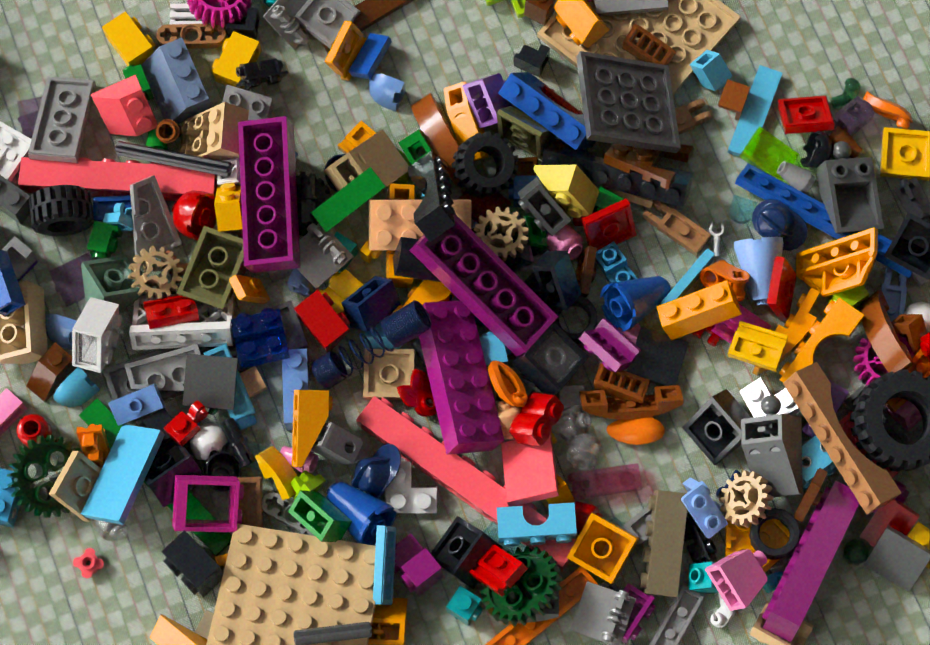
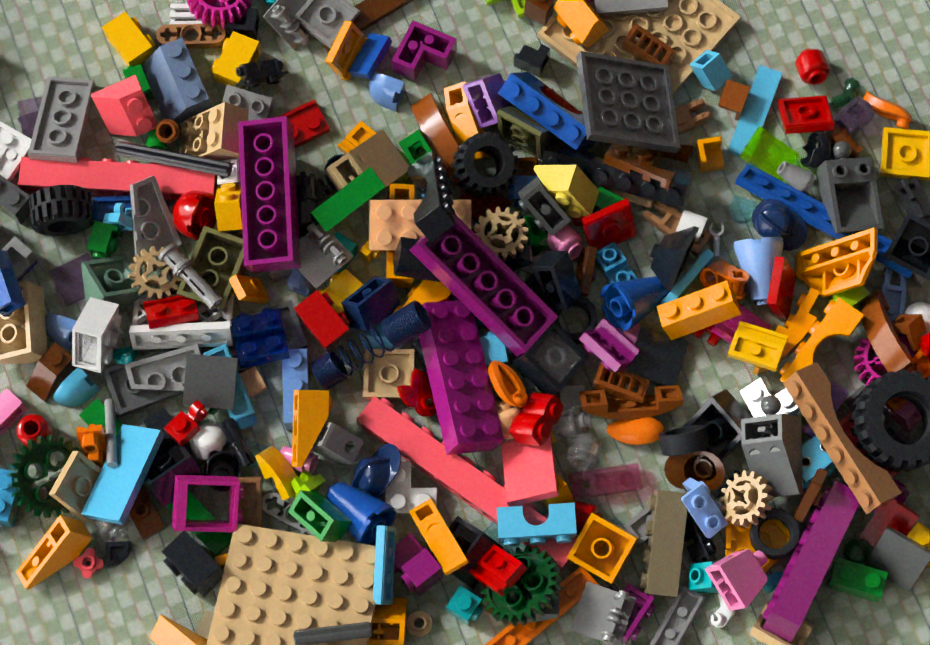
(55, 550): none -> light orange slope
(110, 426): none -> light grey bar
(116, 553): none -> black tile
(124, 355): none -> teal tile
(136, 404): medium blue plate -> none
(146, 516): none -> reddish brown plate
(183, 268): none -> light grey pin
(307, 123): none -> red plate
(419, 632): none -> tan plate
(422, 45): none -> magenta brick
(438, 537): none -> light orange slope
(672, 255): none -> black slope
(684, 440): none -> black tyre
(692, 219): none -> white tile
(697, 465): none -> reddish brown piece
(709, 154): none -> light orange panel
(812, 66): none -> red head
(857, 580): none -> green brick

